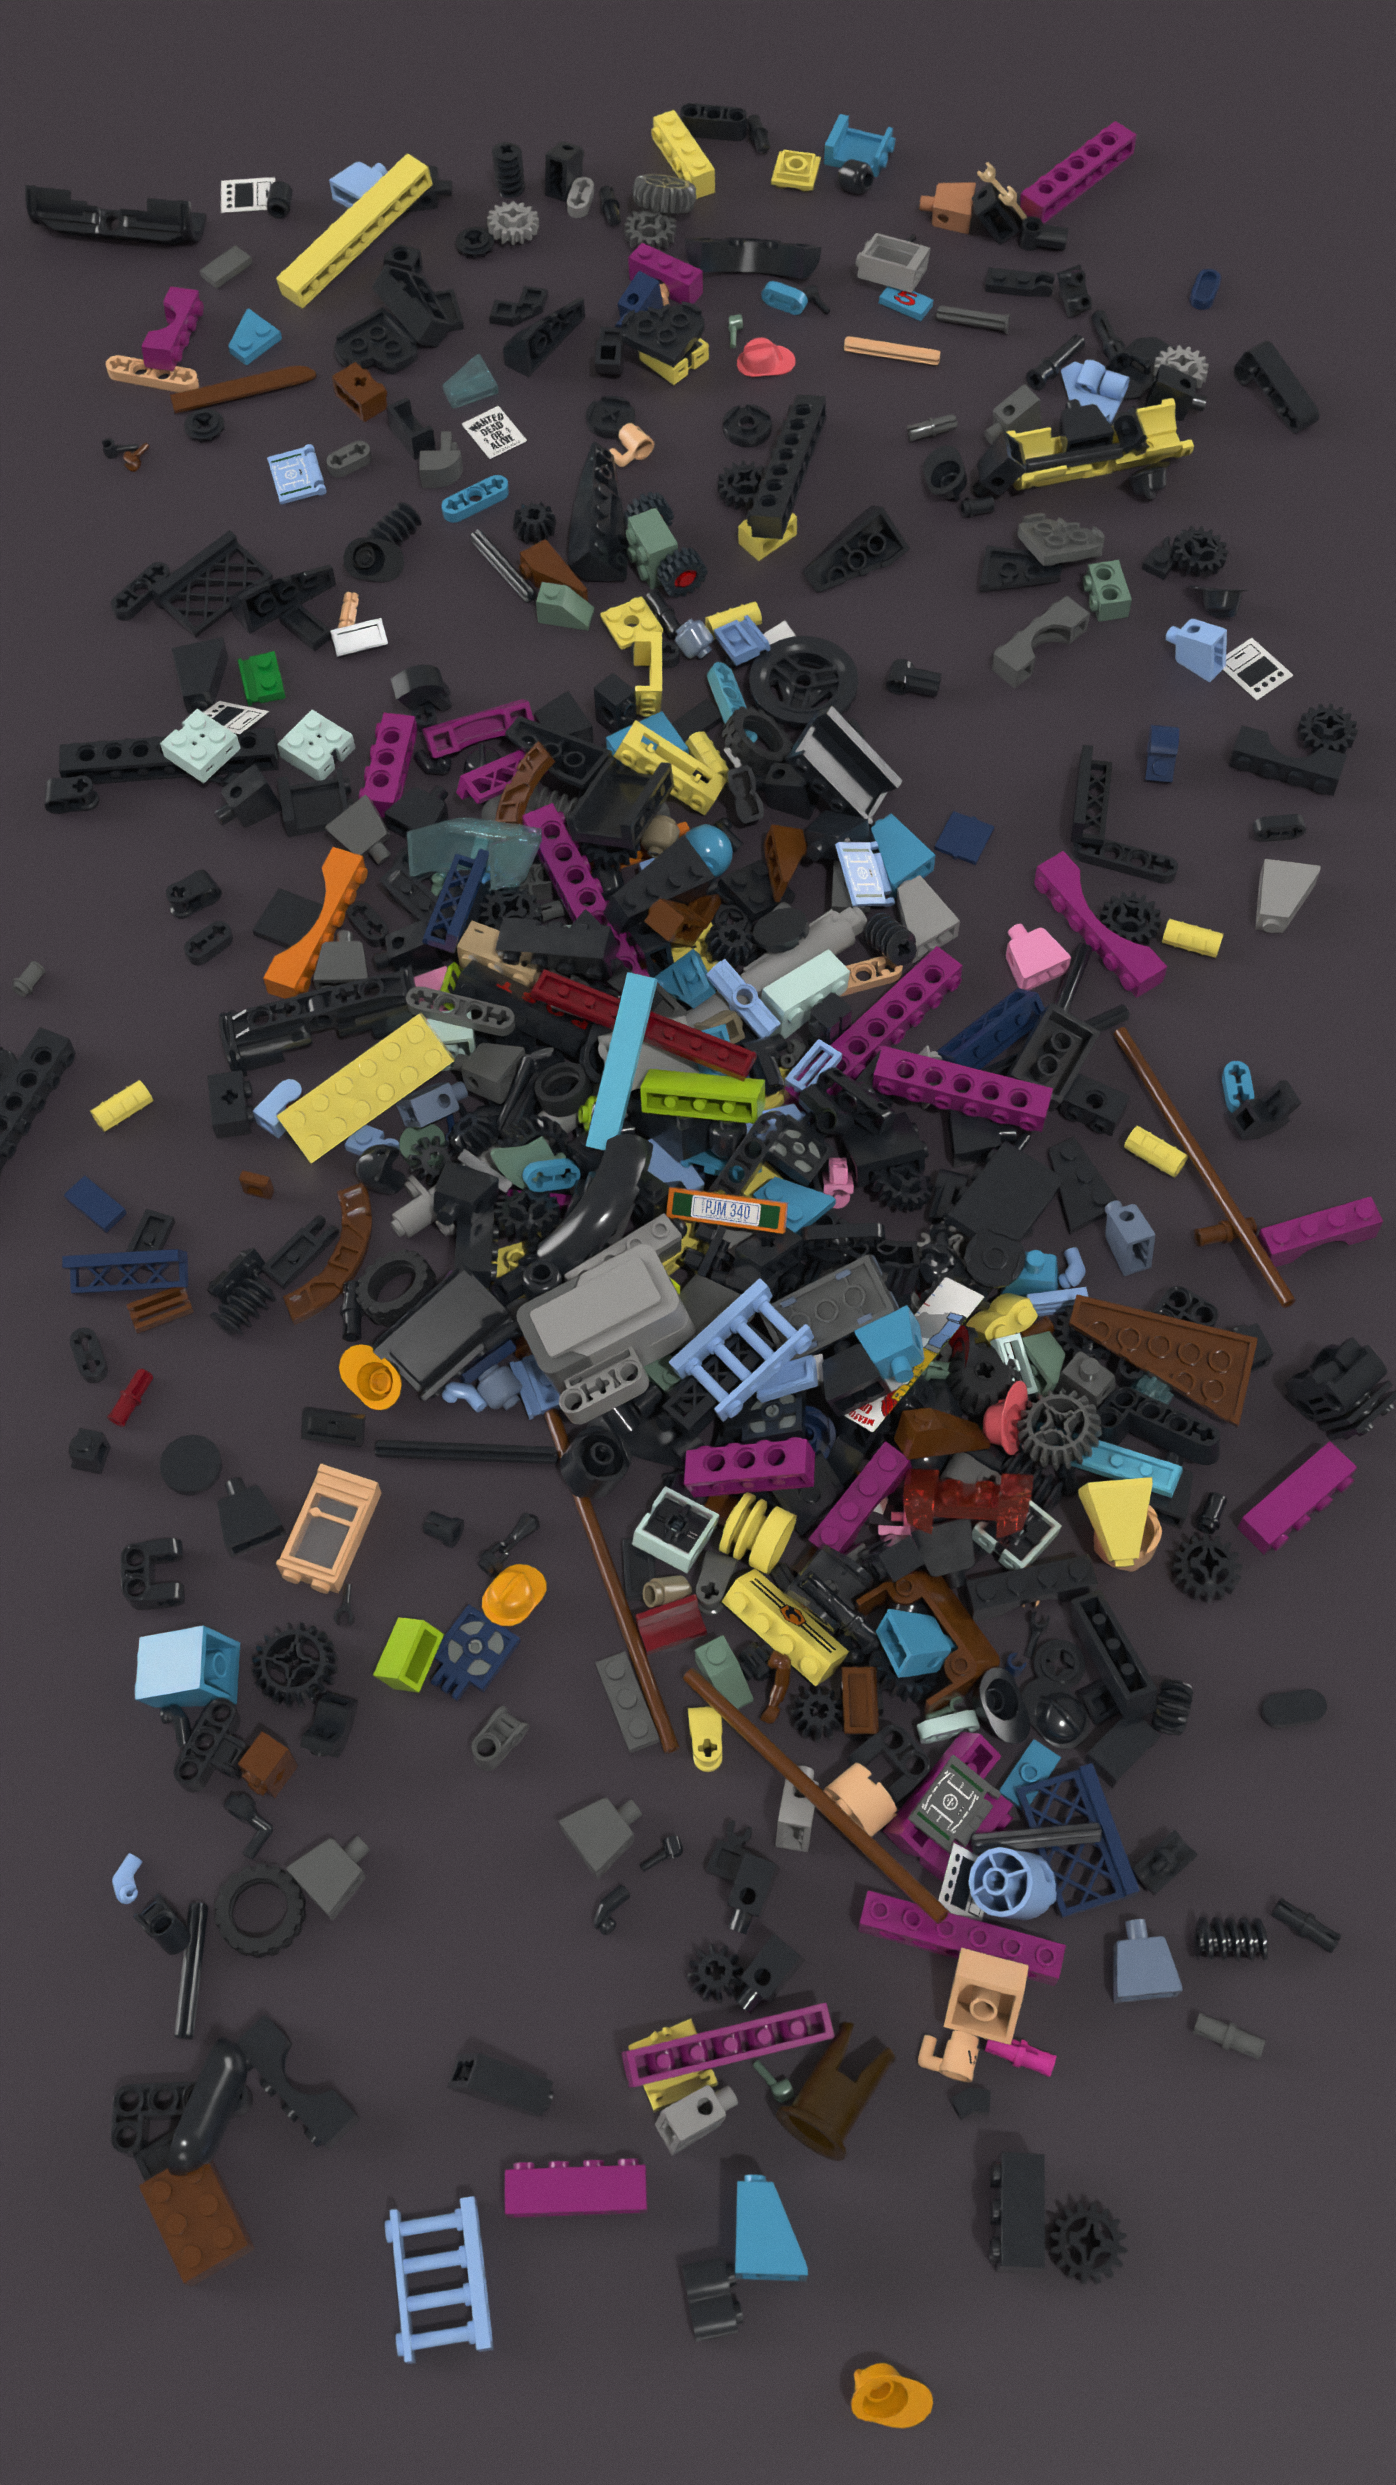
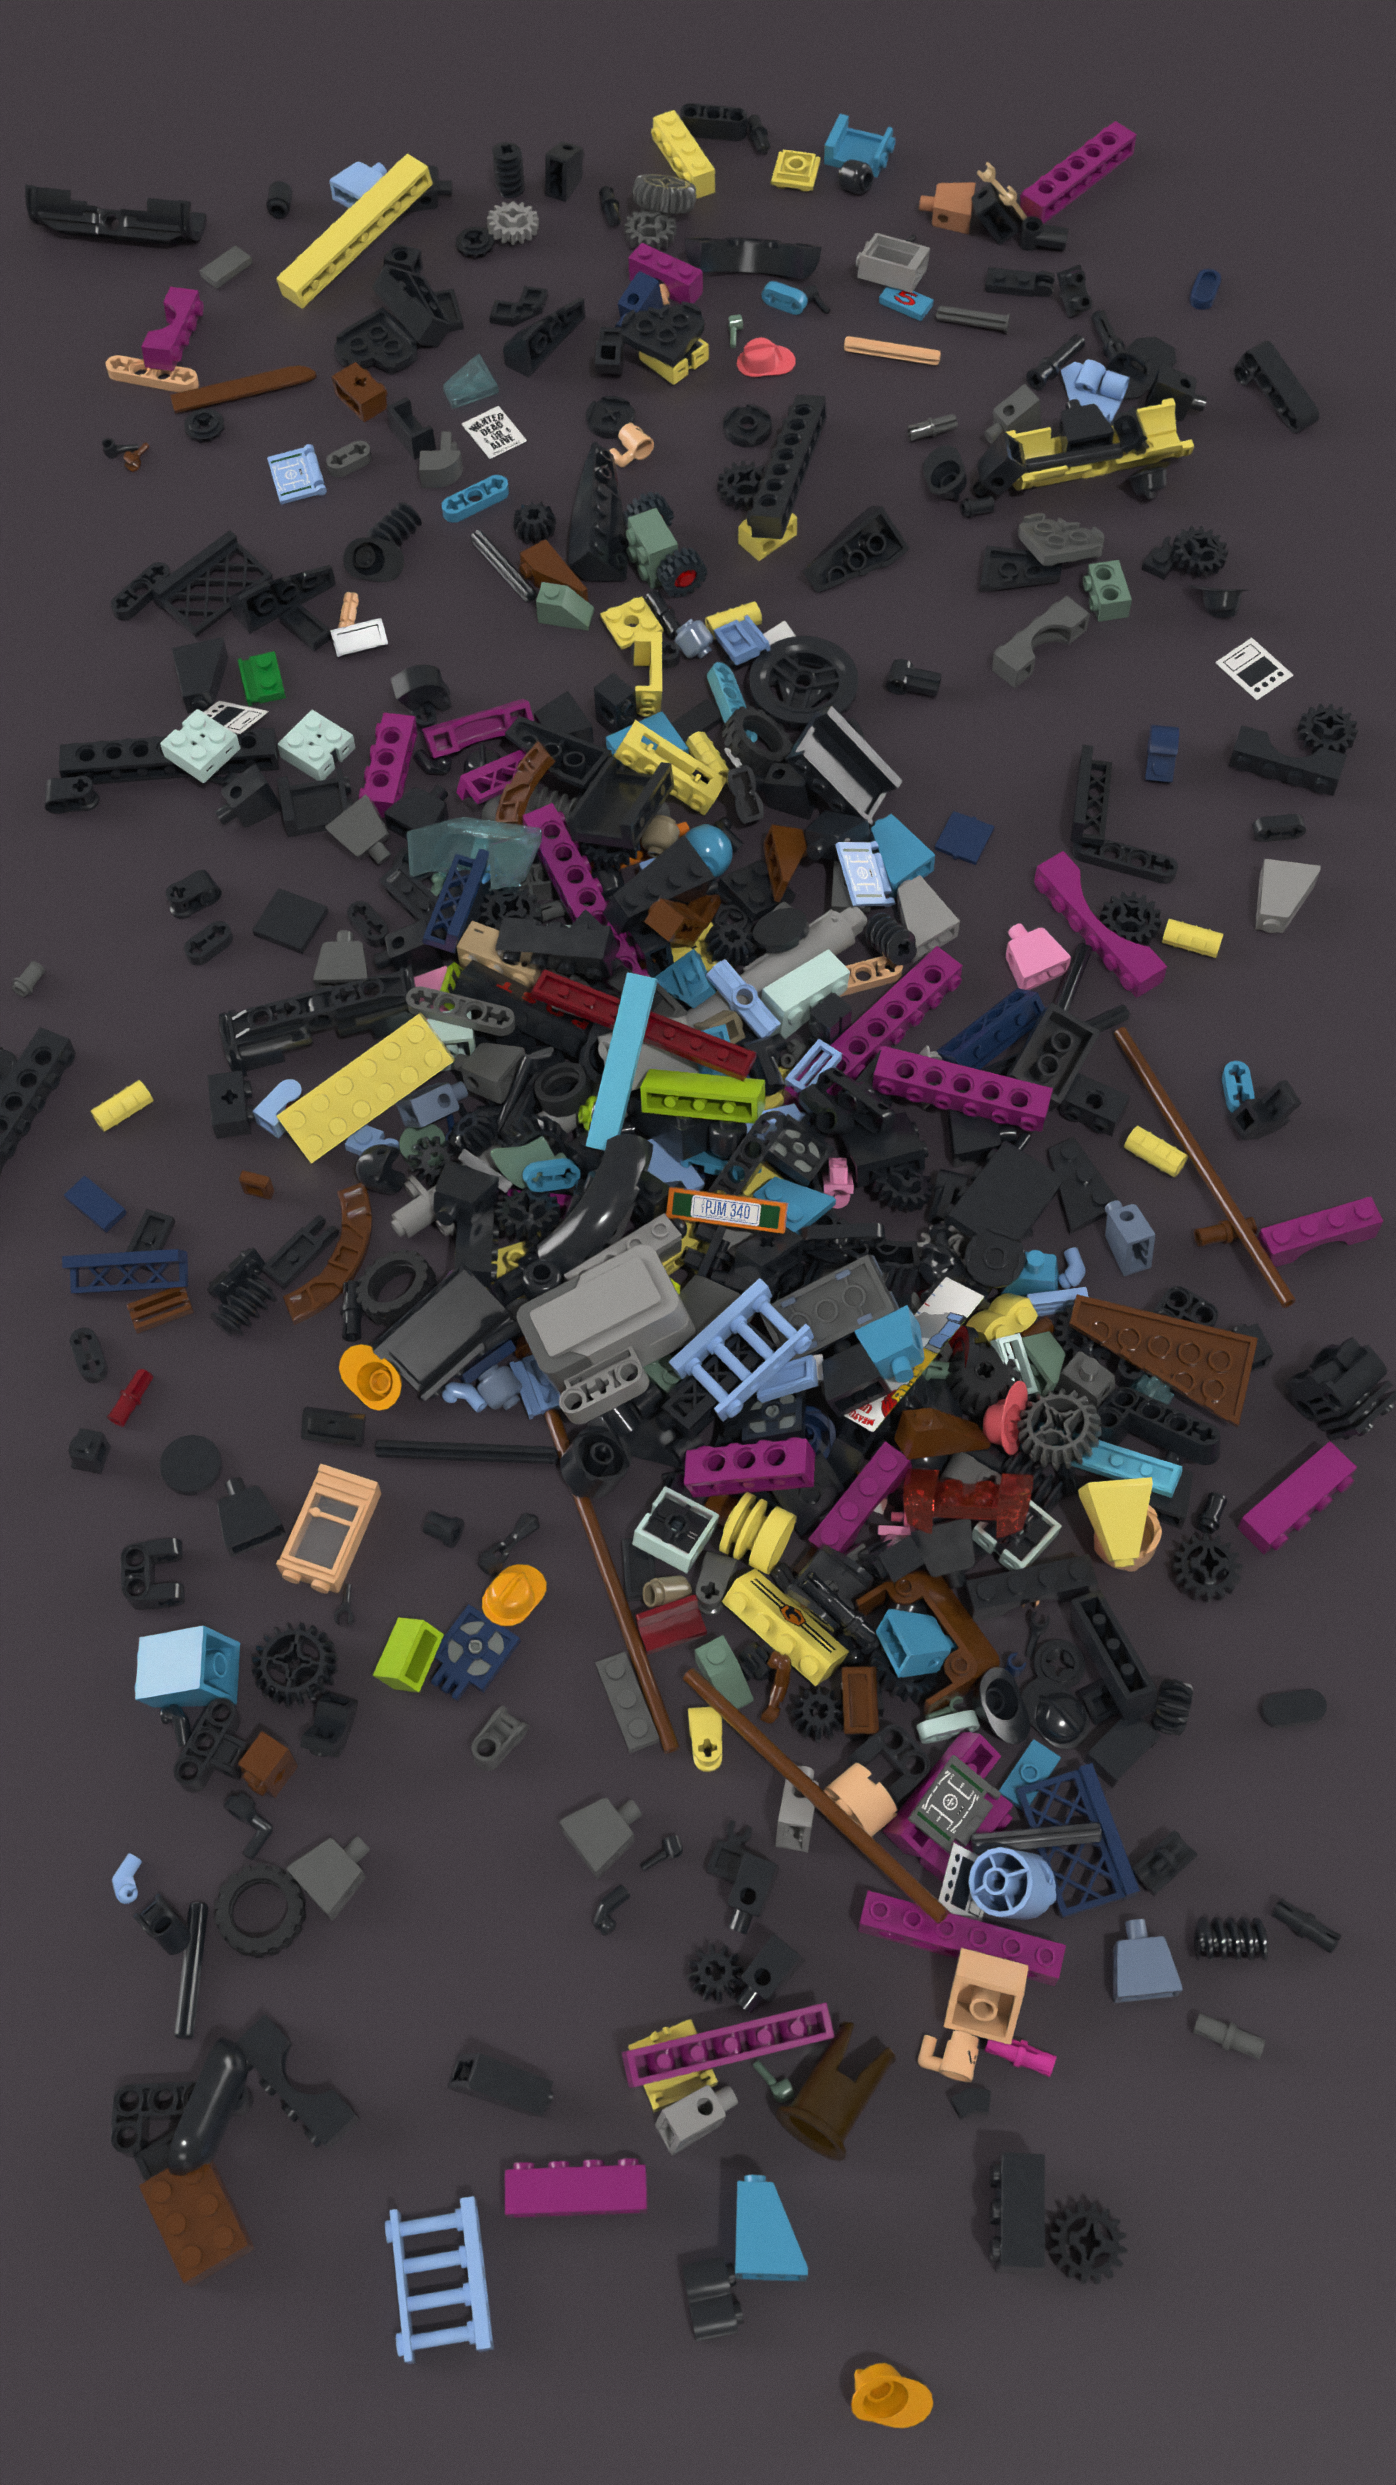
(245, 194): white sticker -> none
(253, 338): dark azure wing -> none
(293, 969): orange arch -> none
(577, 196): light grey beam -> none
(1184, 361): light grey gear -> none
(1200, 647): light blue torso -> none

